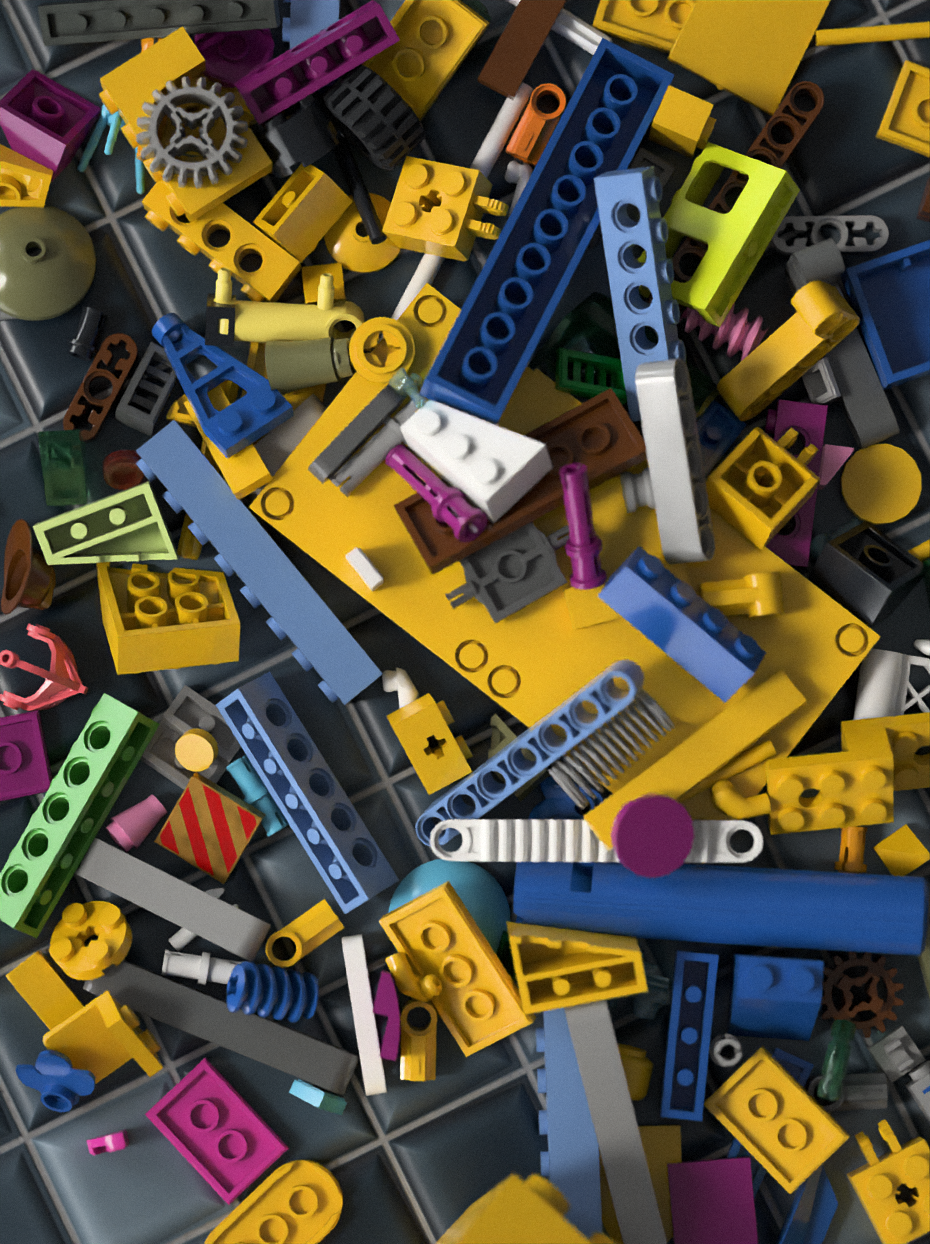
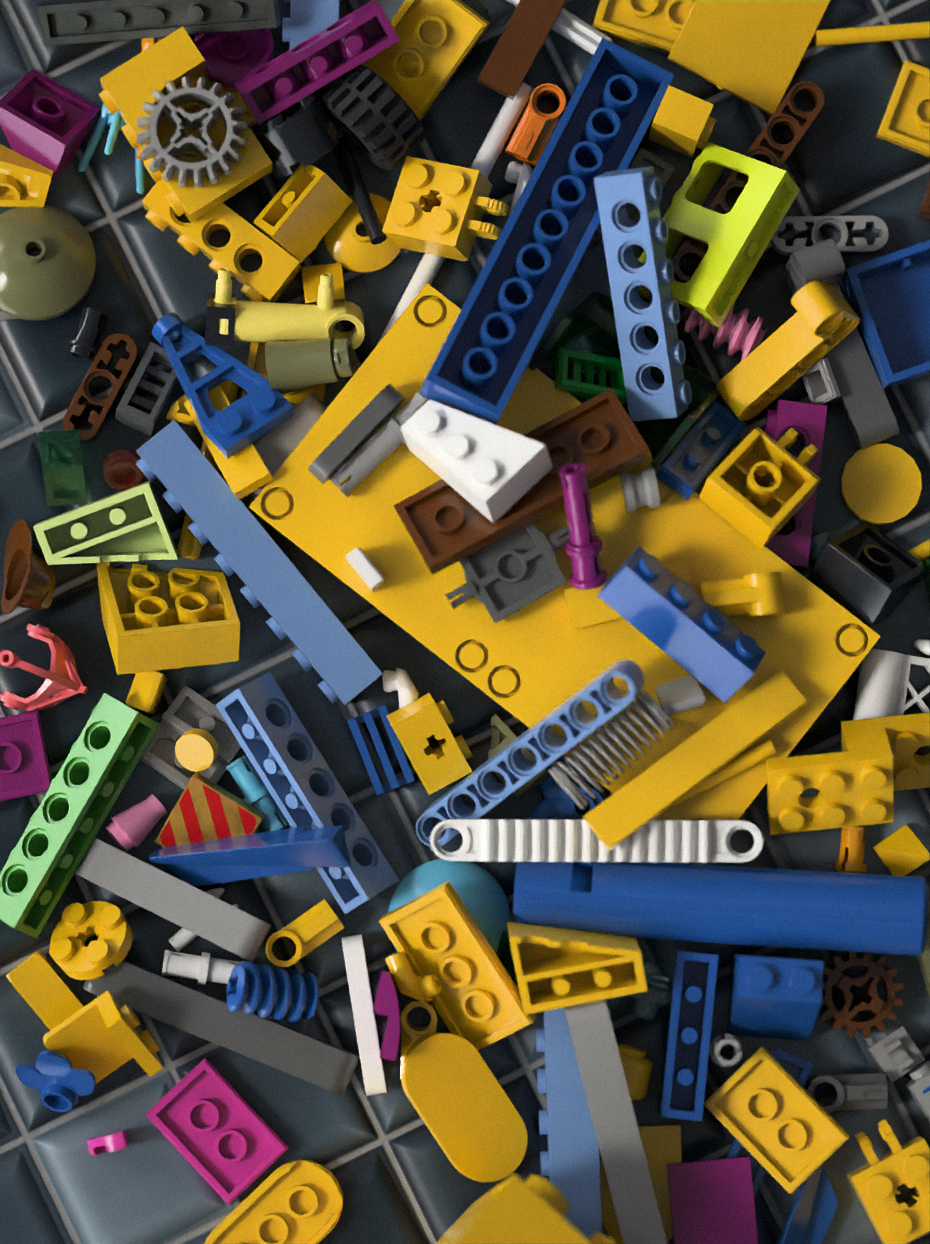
(146, 691): none -> yellow slope
(255, 855): none -> blue wedge
(317, 1097): medium azure tile -> none
(366, 338): yellow gear -> none
(393, 781): none -> blue tile
(407, 385): clear light blue hand -> none
(446, 503): magenta pin -> none
(464, 1107): none -> yellow tile
(652, 835): magenta tile -> none
(675, 461): light grey beam -> none
(680, 695): none -> light grey slope
(737, 806): yellow arm -> none
(831, 461): bright pink slope -> none
(836, 1060): clear green axle -> none

